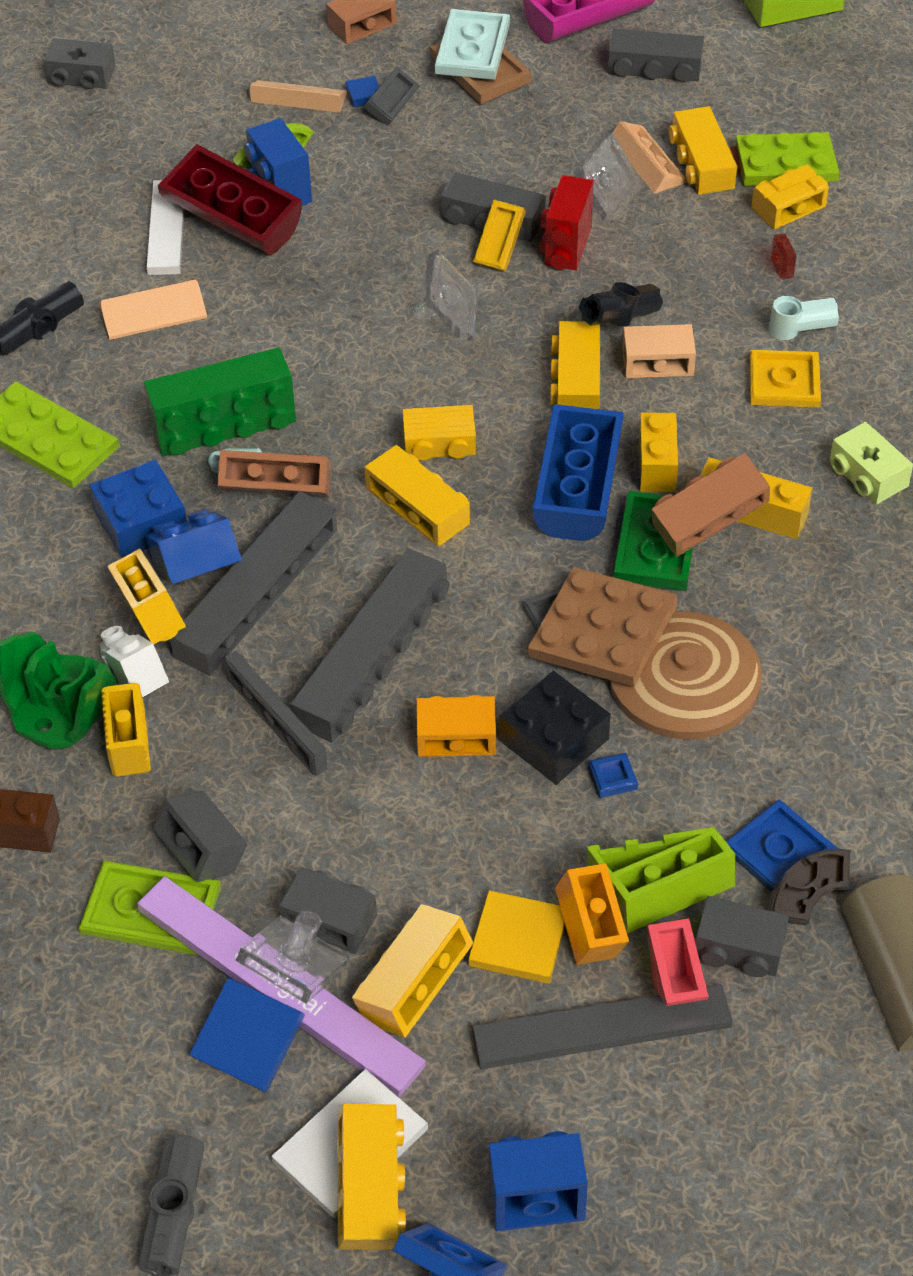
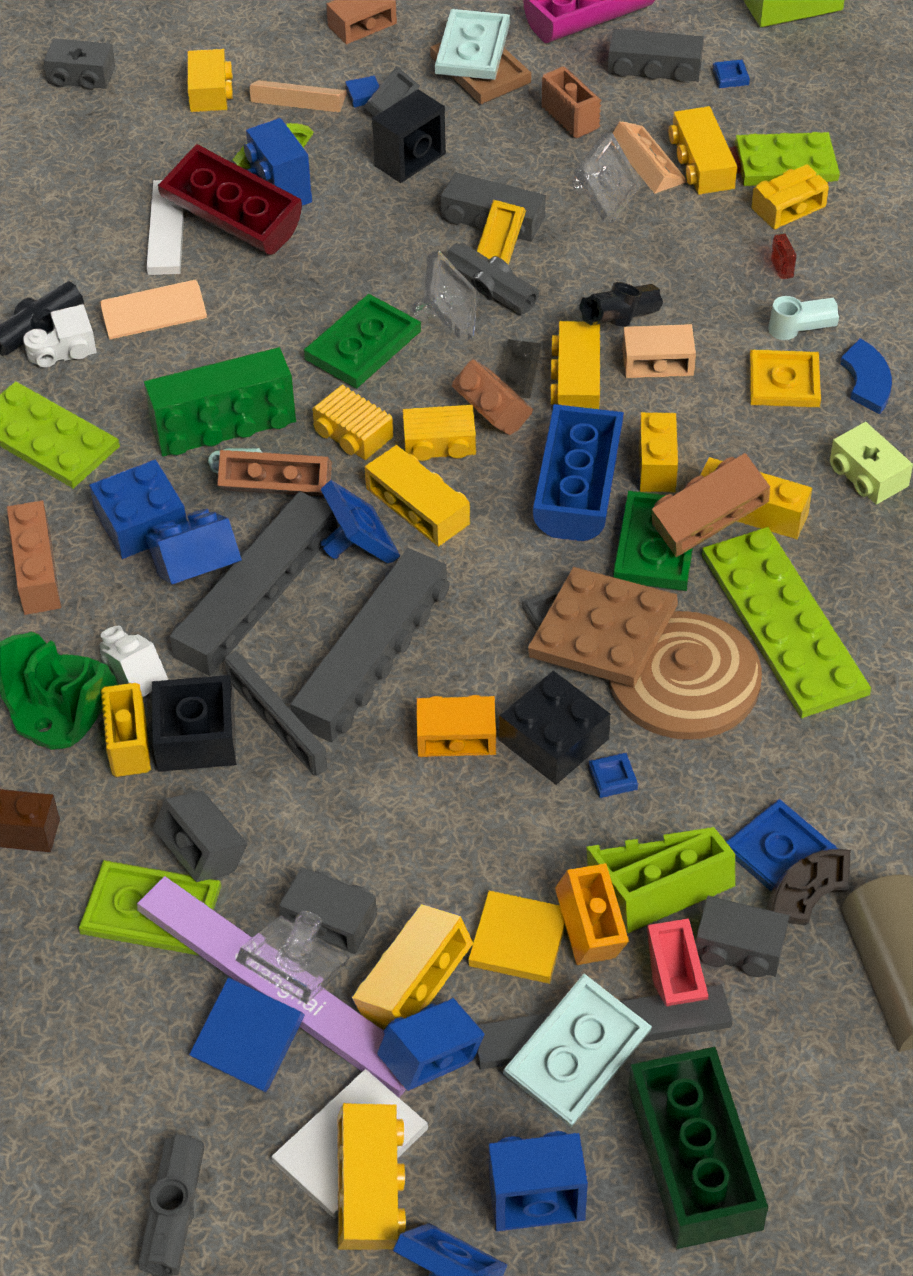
(33, 557): none -> nougat brick
(69, 339): none -> white brick
(147, 597): yellow brick -> none
(193, 723): none -> black brick
(209, 80): none -> yellow brick
(352, 422): none -> yellow brick
(357, 525): none -> blue tile
(362, 340): none -> green plate
(409, 135): none -> black brick
(430, 1043): none -> blue brick
(492, 397): none -> nougat brick
(493, 278): none -> dark grey piece
(520, 366): none -> clear smoke plate
(567, 222): red brick -> none
(570, 102): none -> nougat brick
(577, 1050): none -> light aqua tile
(697, 1148): none -> dark green brick
(731, 73): none -> blue tile
(786, 622): none -> lime plate
(870, 374): none -> blue tile

